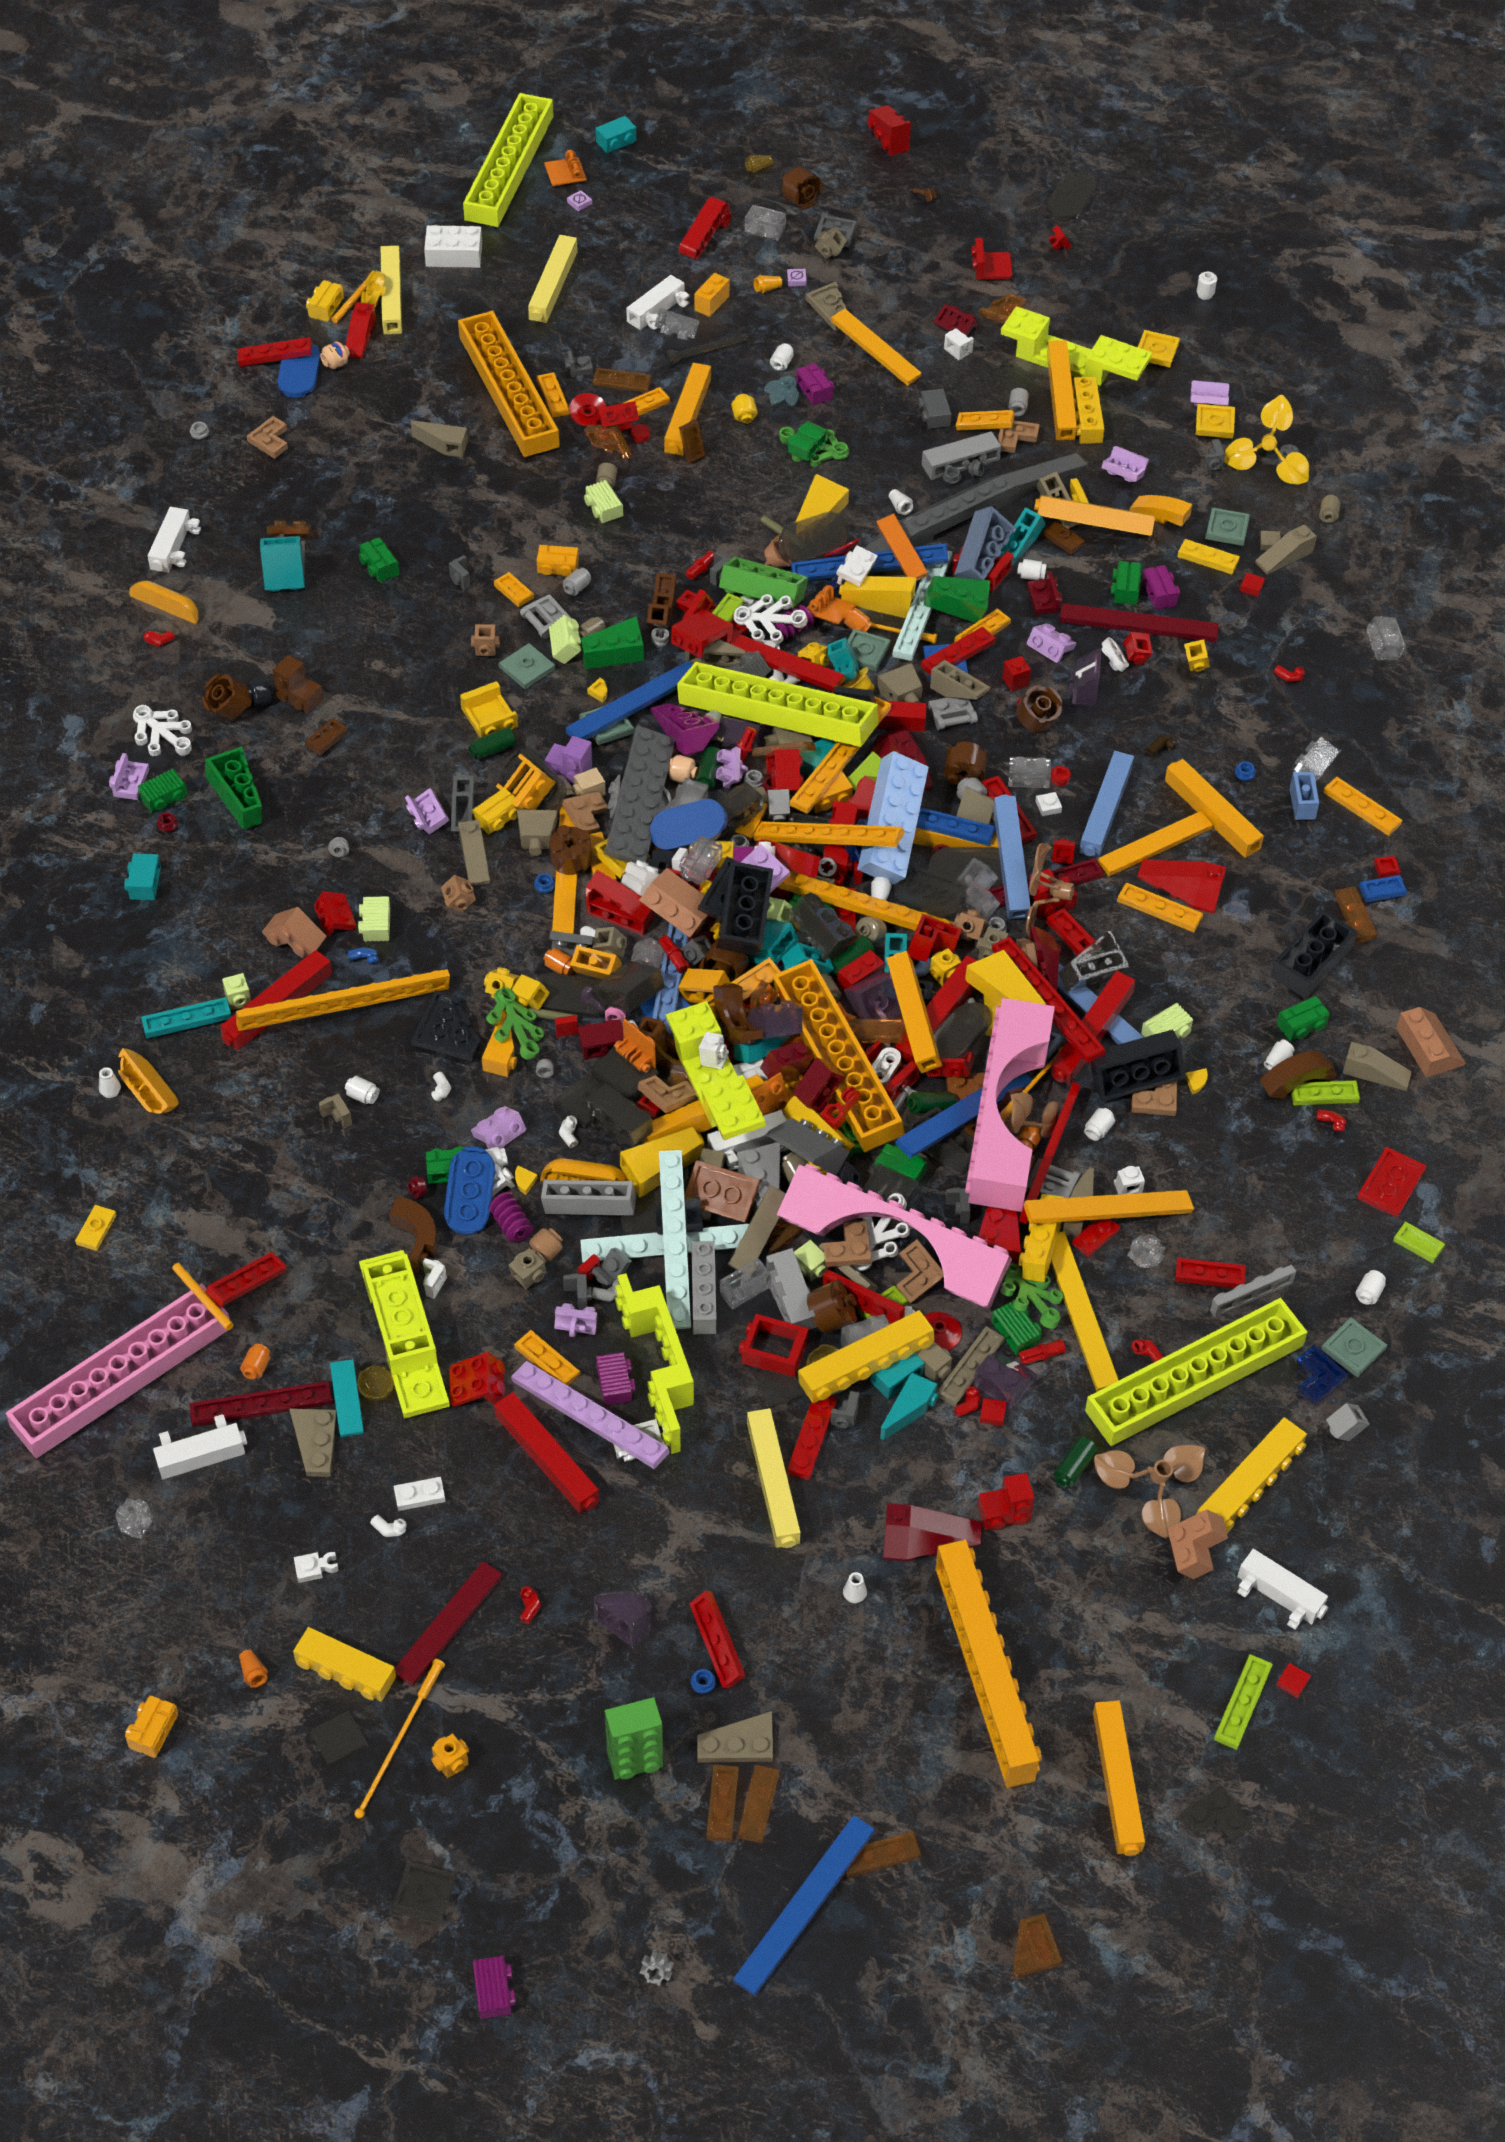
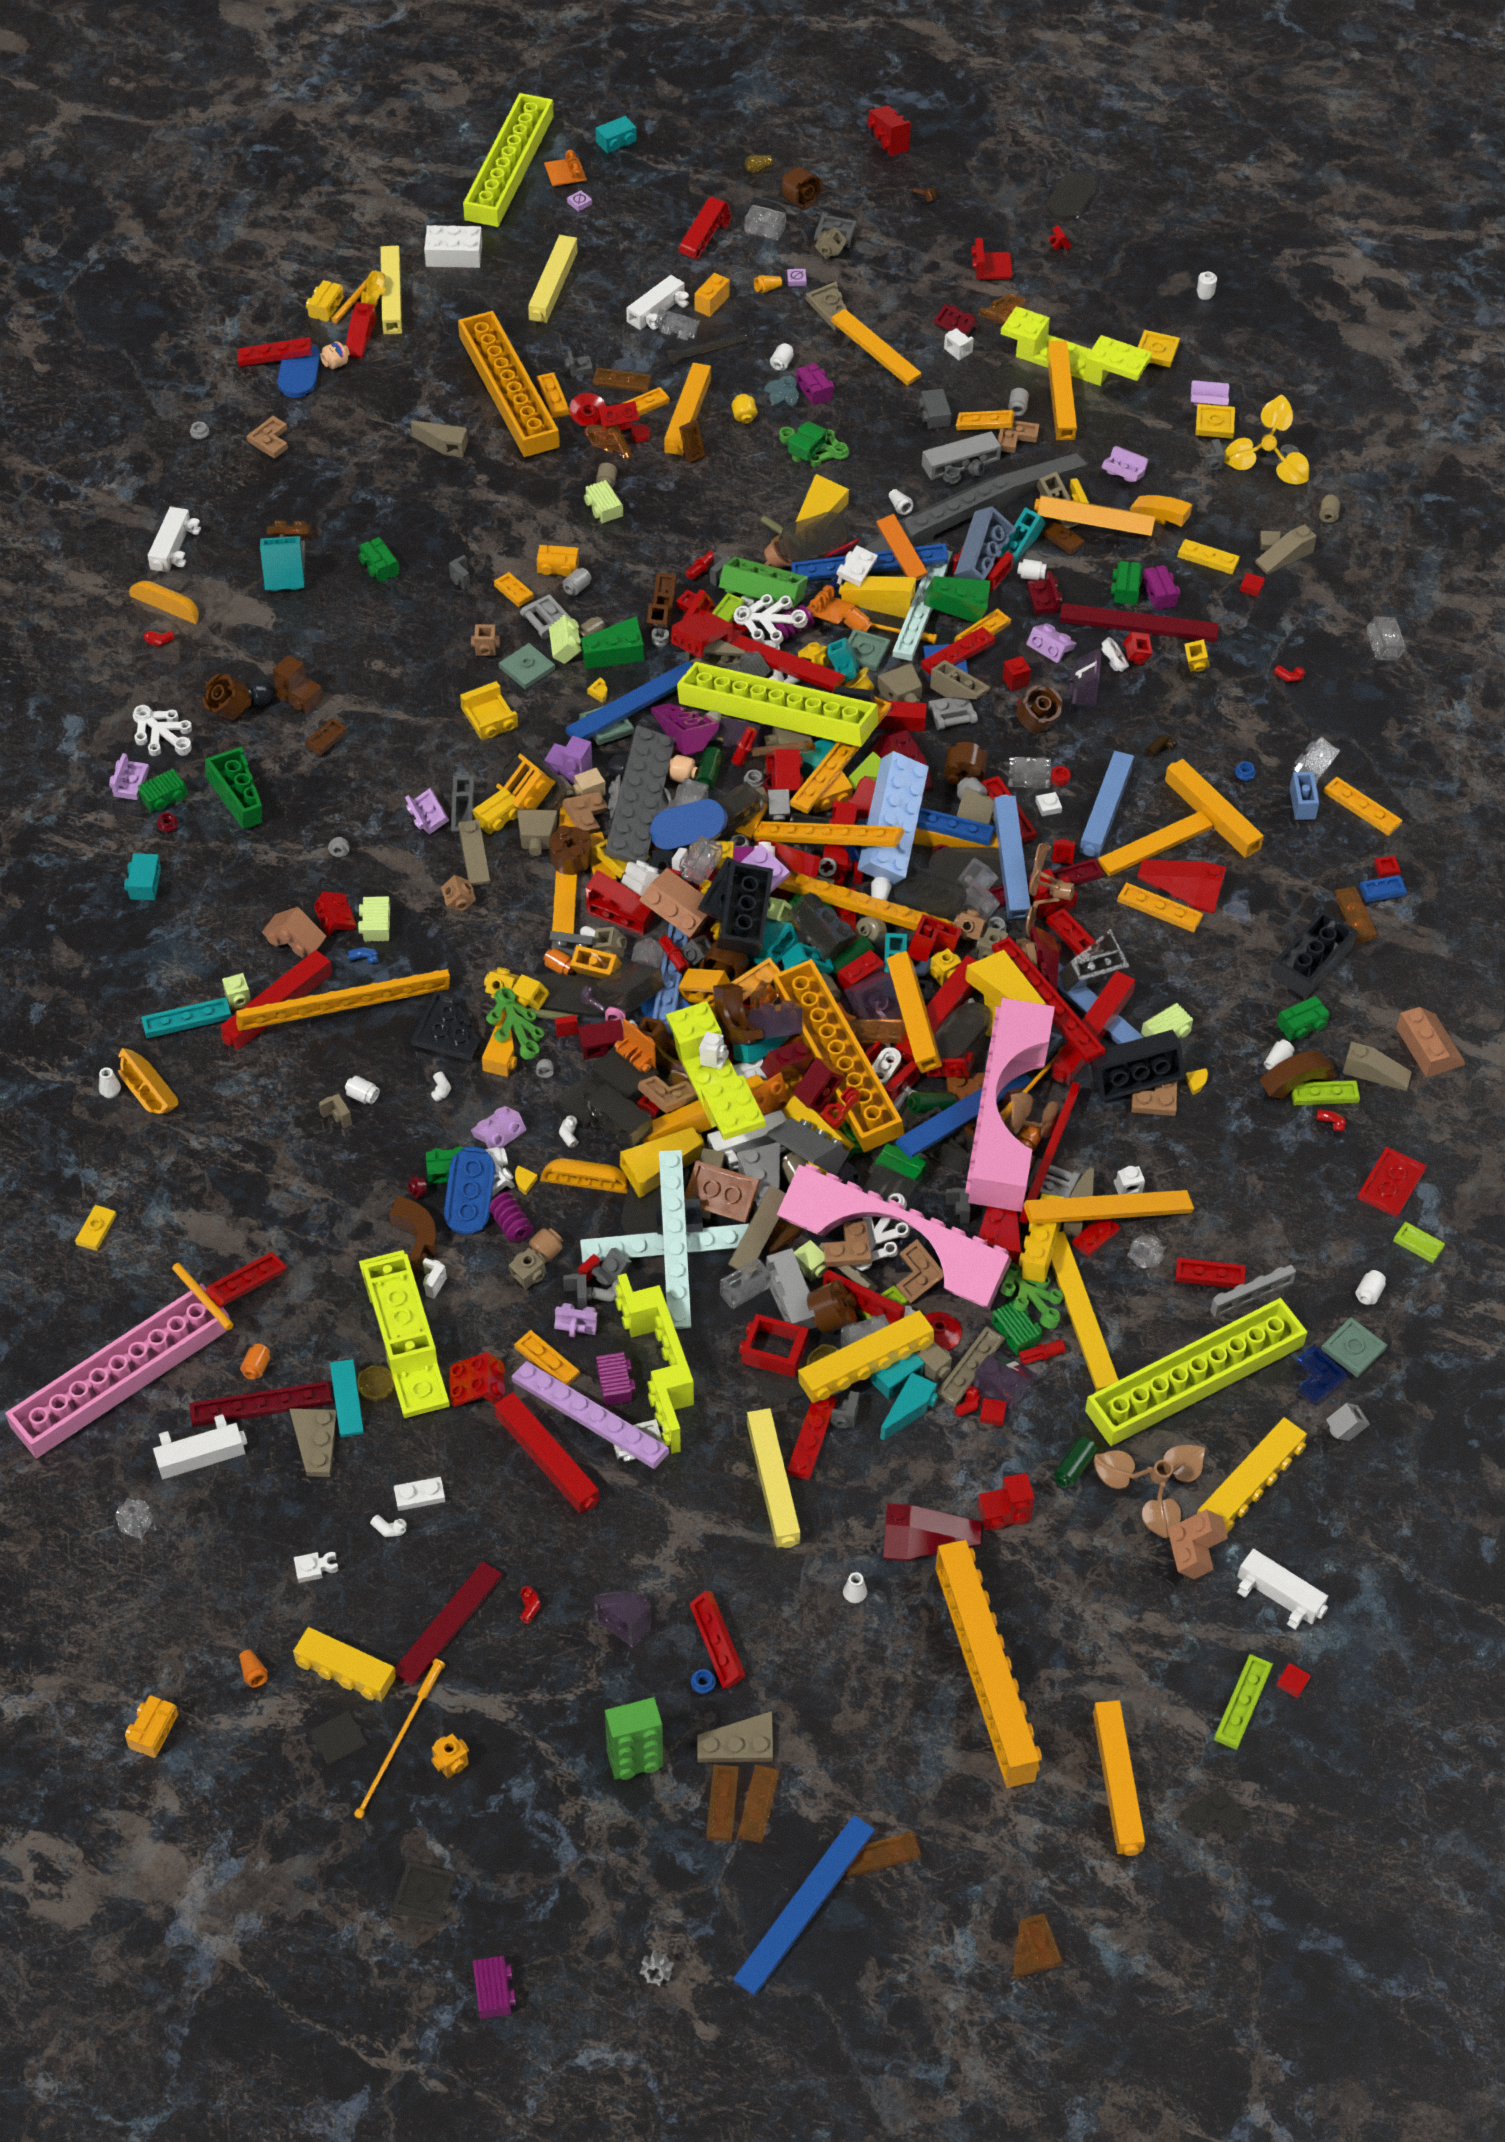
(492, 743): dark green brick -> none
(542, 879): blue plate -> none
(588, 1197): light grey brick -> none
(703, 1287): light grey brick -> none
(733, 767): lavender hips -> none
(1087, 410): yellow brick -> none
(1099, 1124): white brick -> none
(1147, 1348): red arm -> none
(1227, 526): sand green plate -> none

